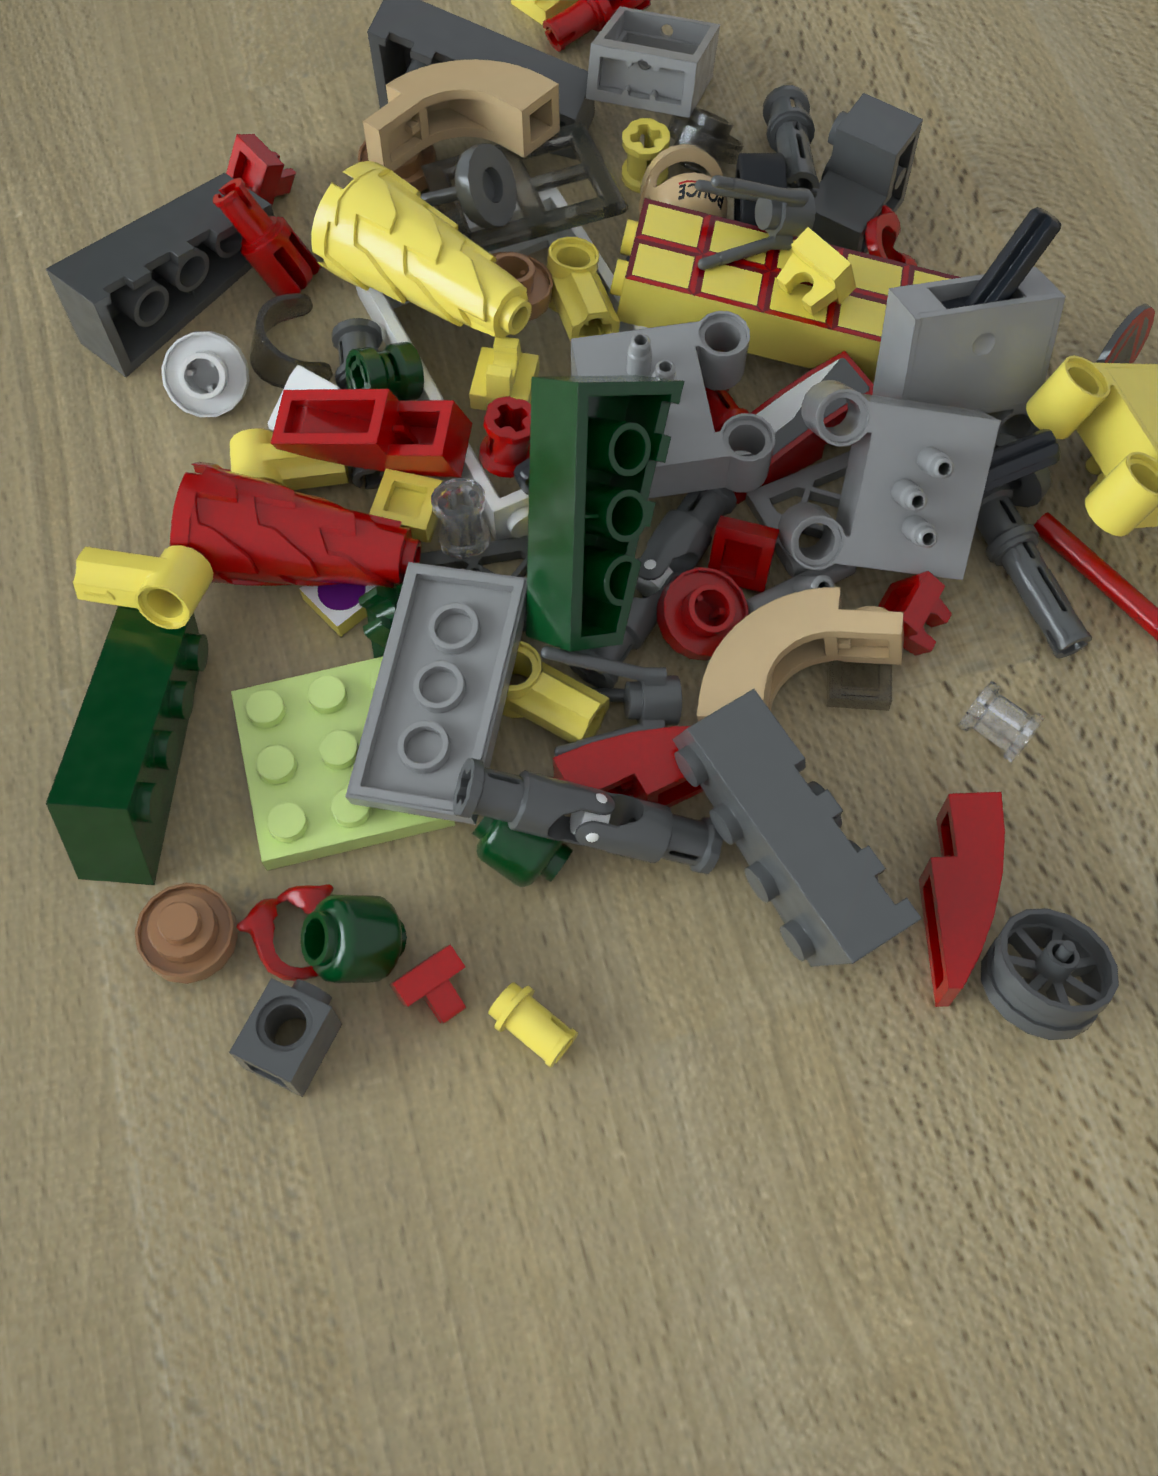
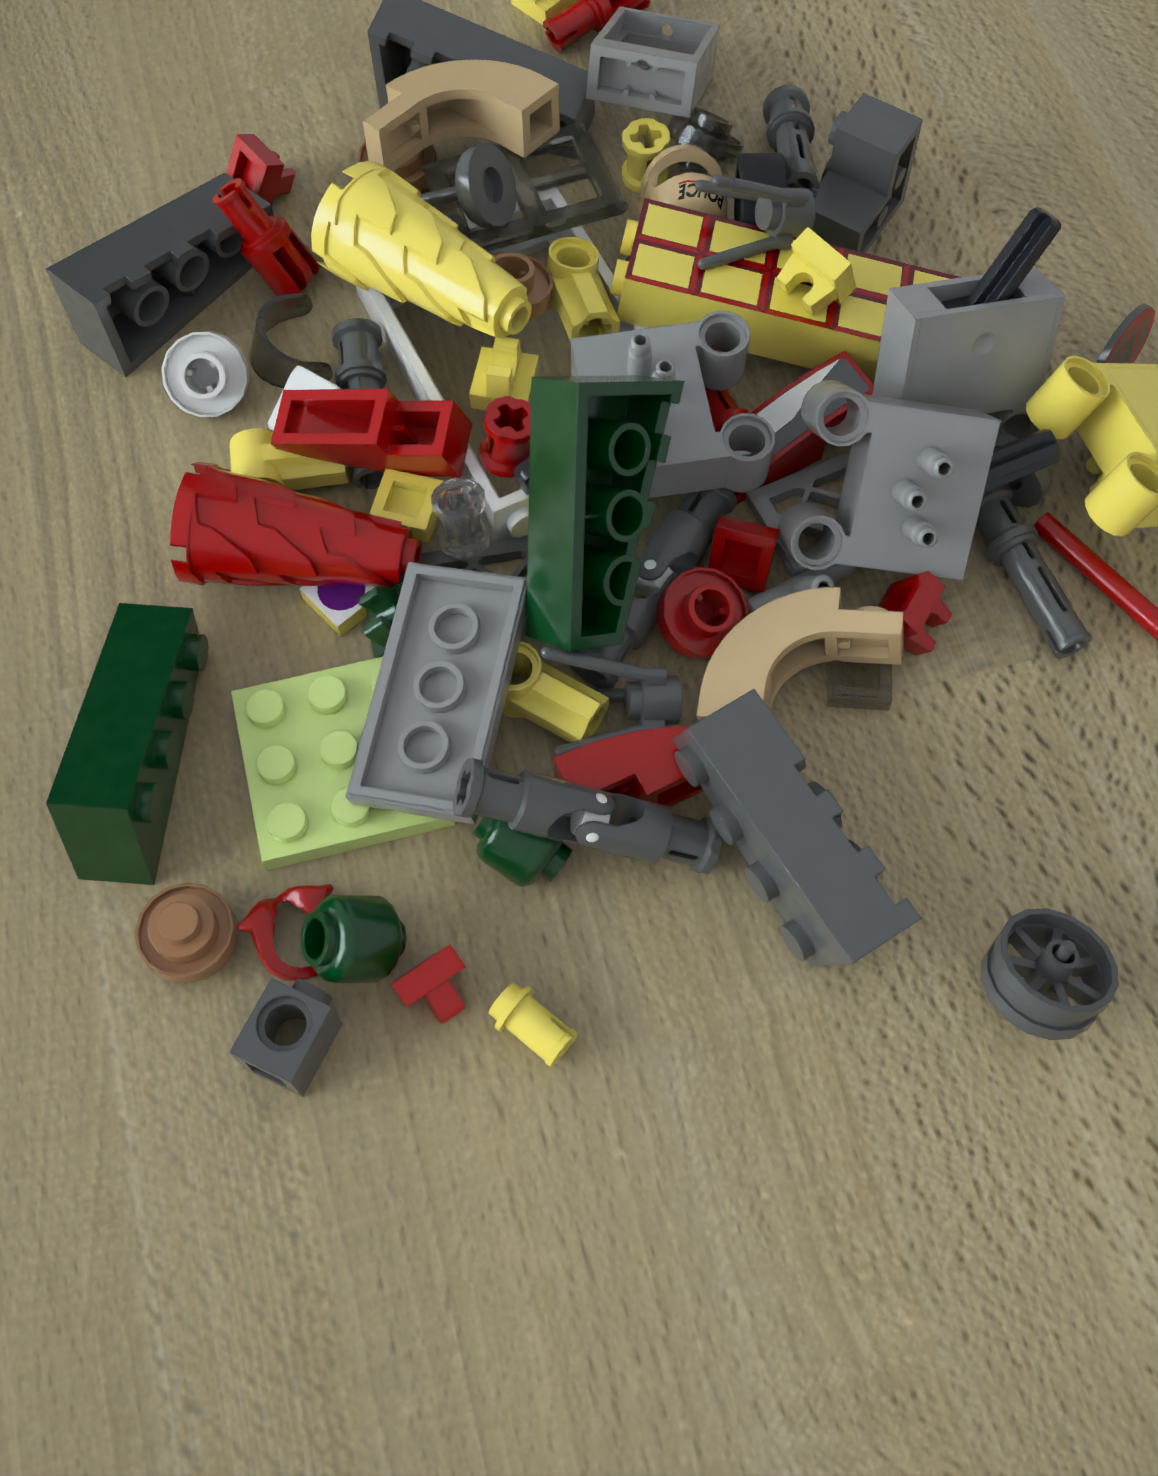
(160, 587): light yellow piece -> none
(394, 369): dark green wheel -> none
(882, 234): red piece -> none
(962, 888): red slope -> none
(1001, 721): clear bush -> none

